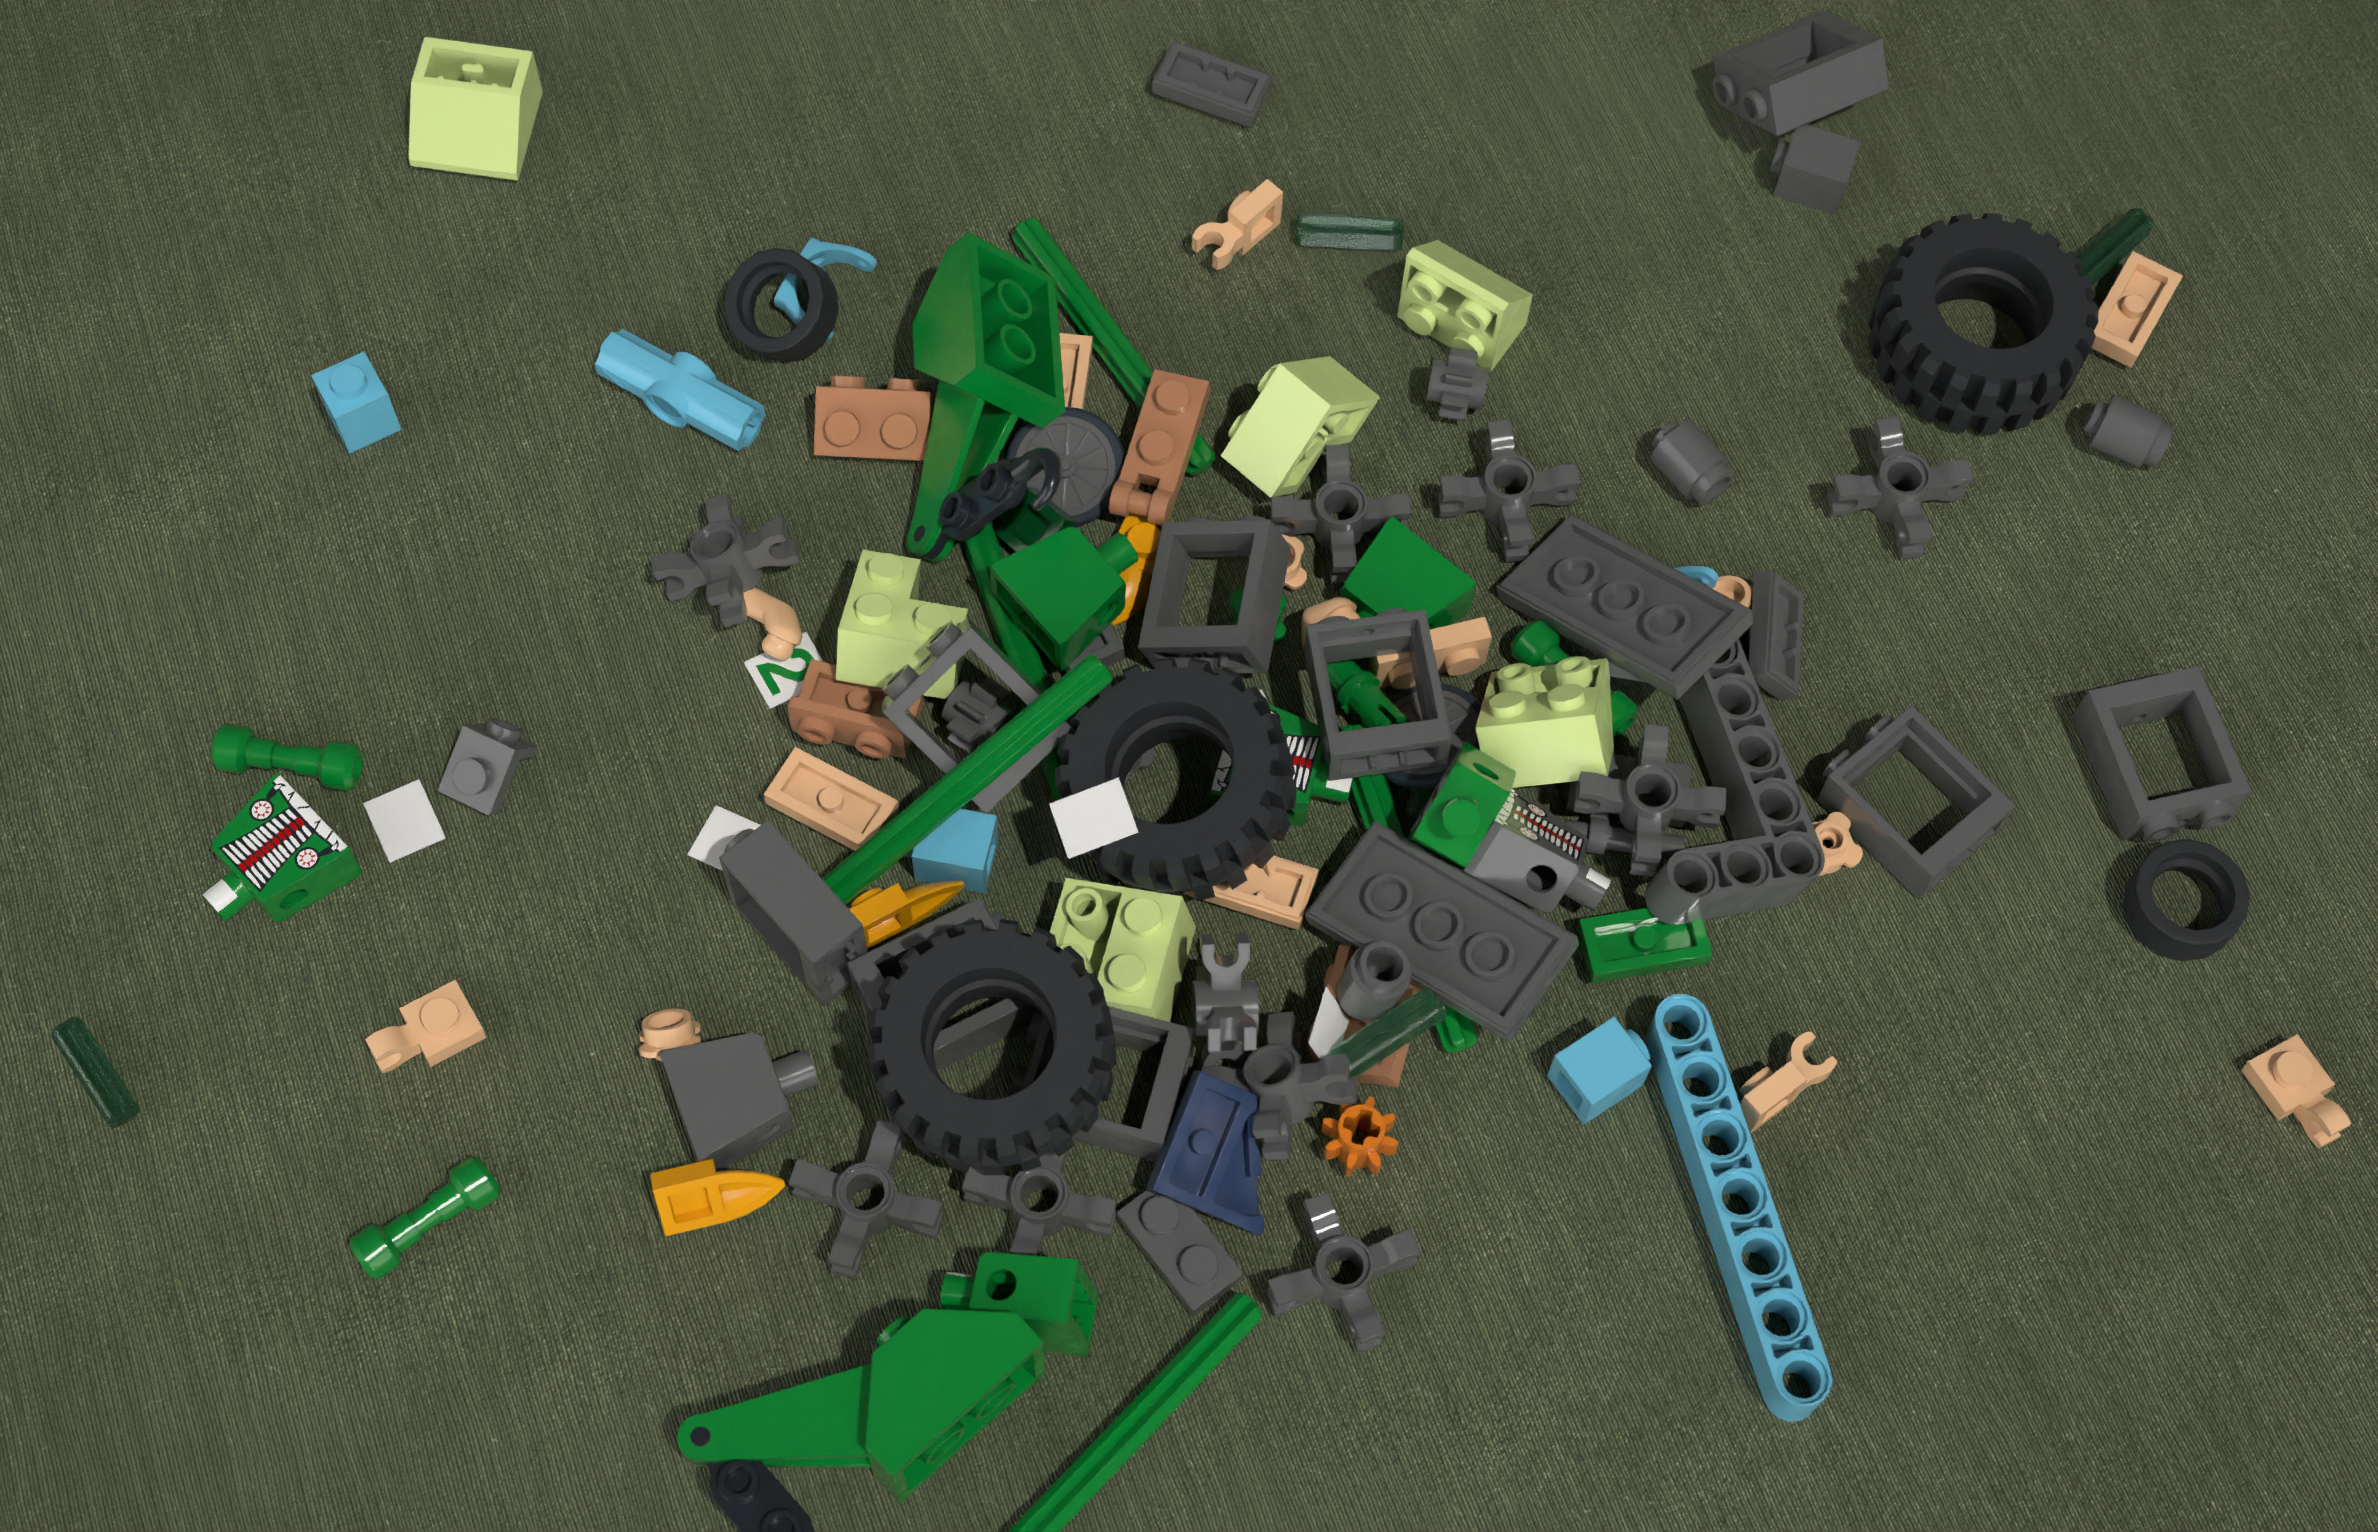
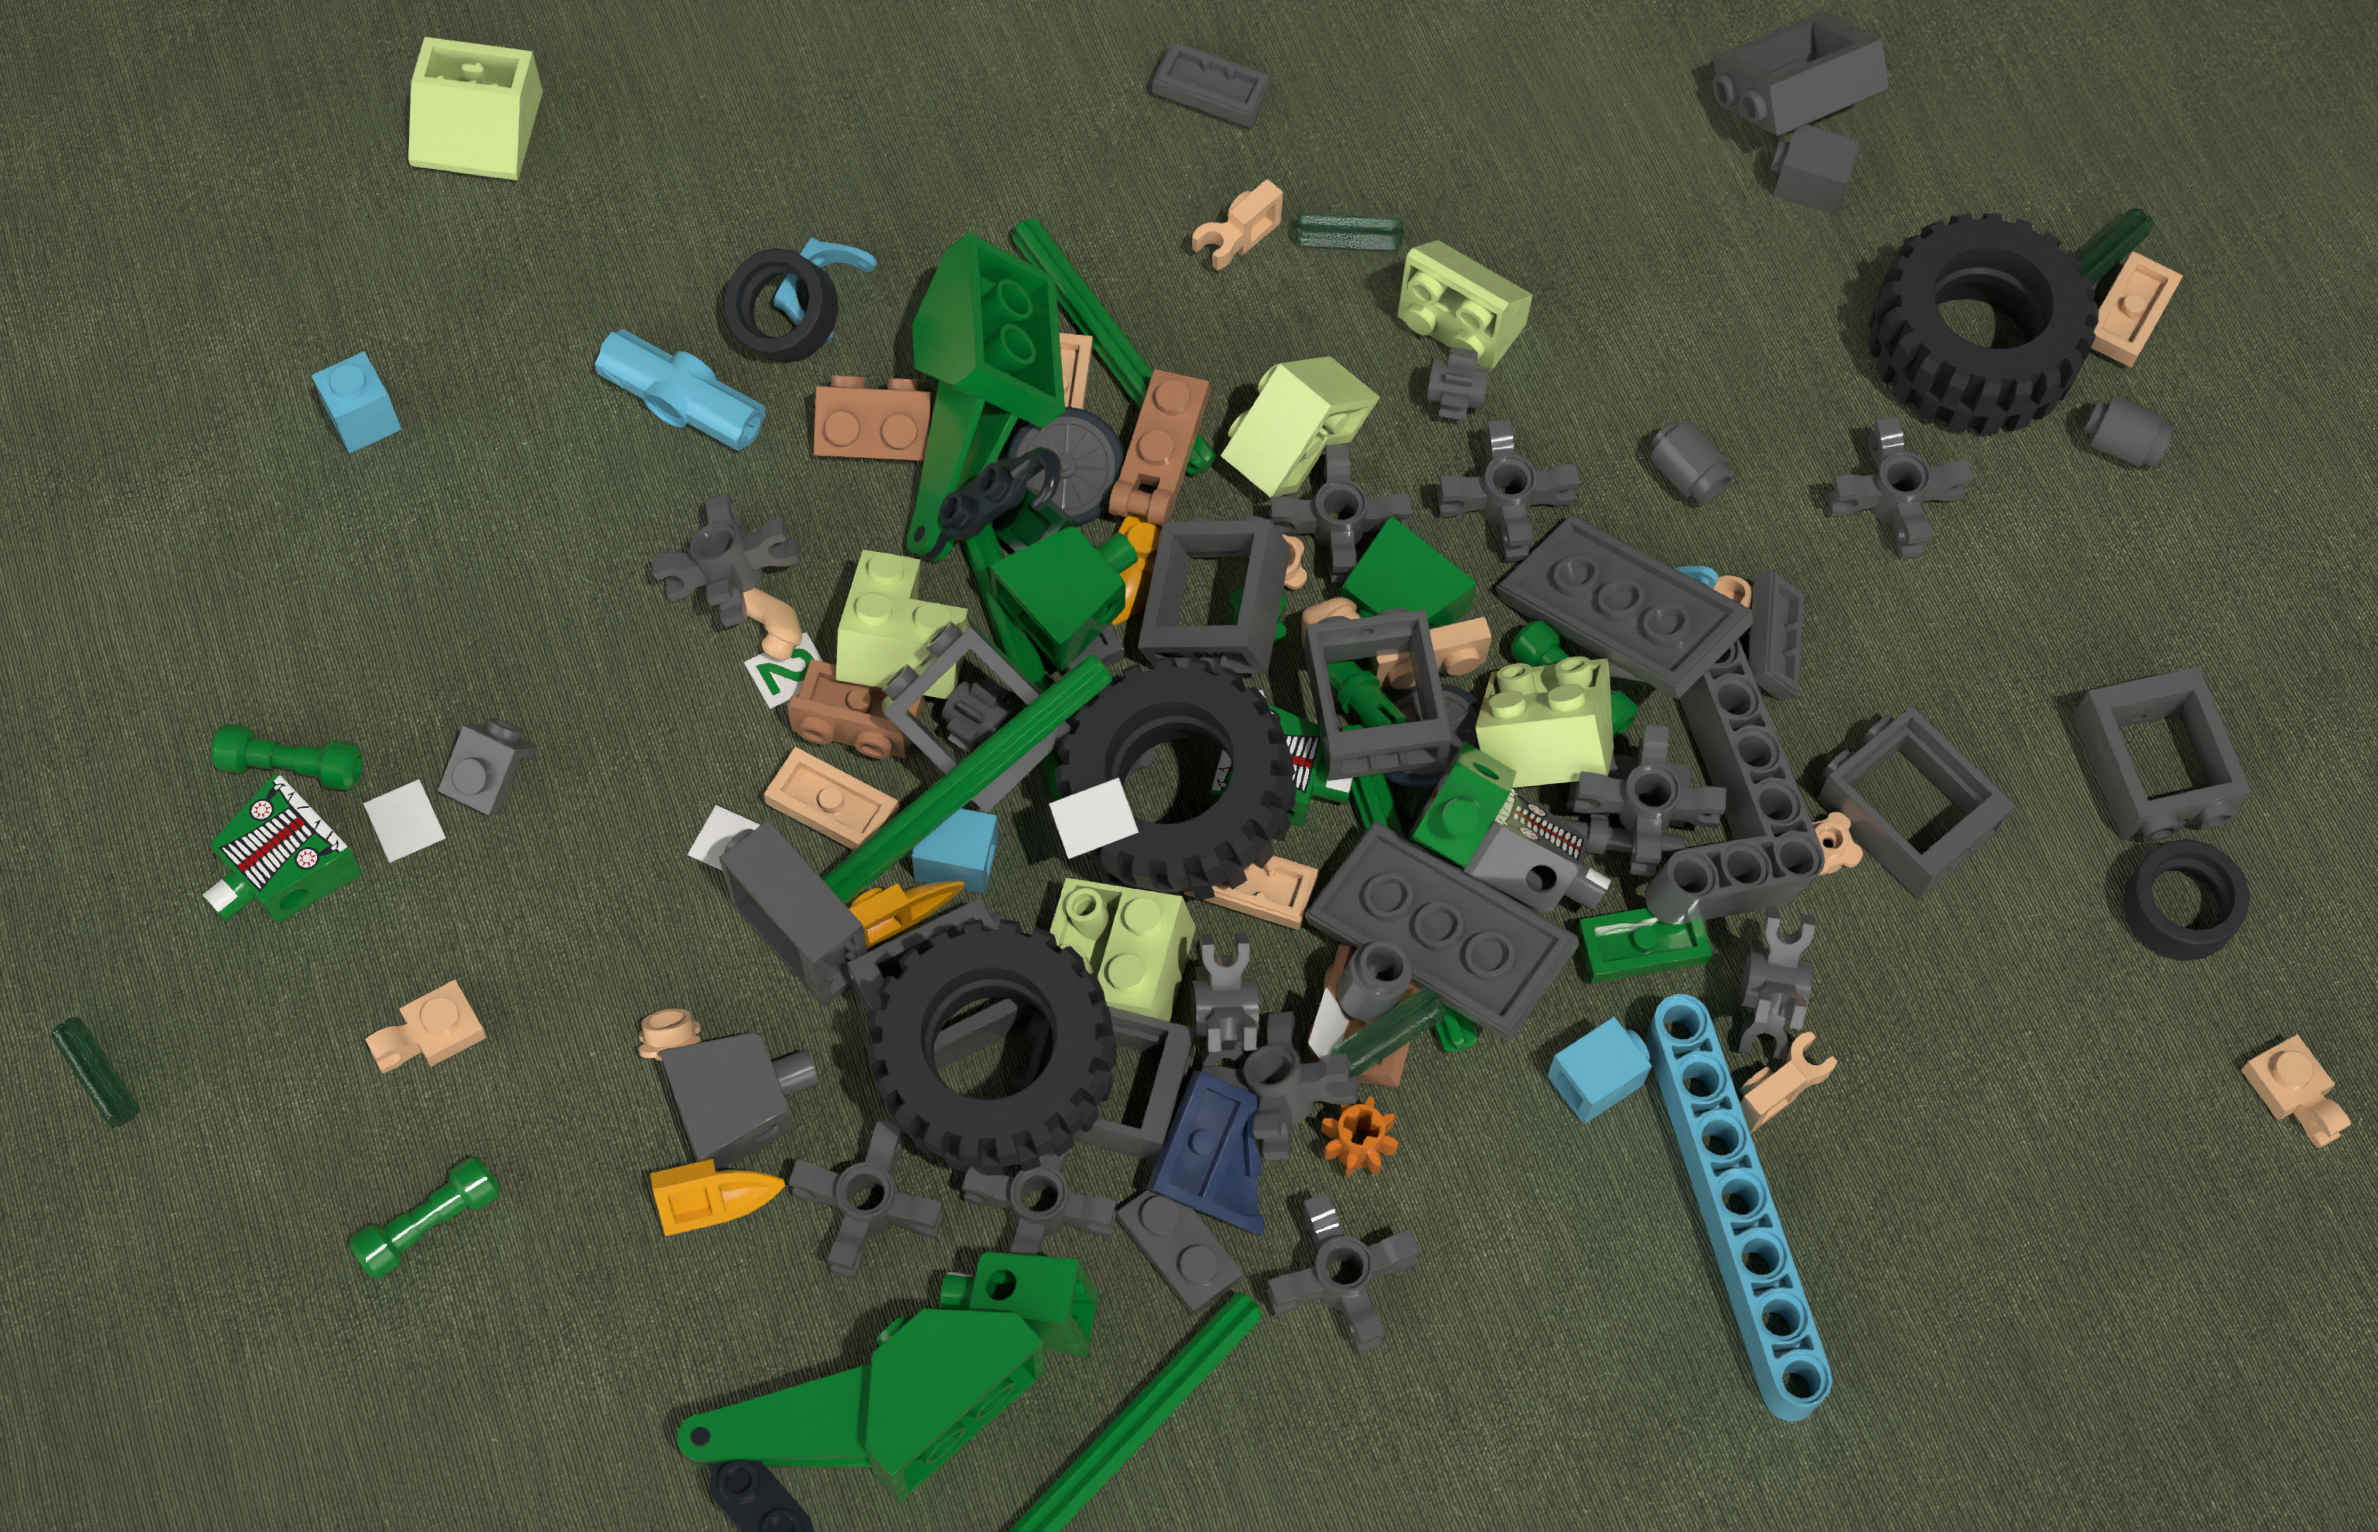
(1776, 983): none -> dark grey pin

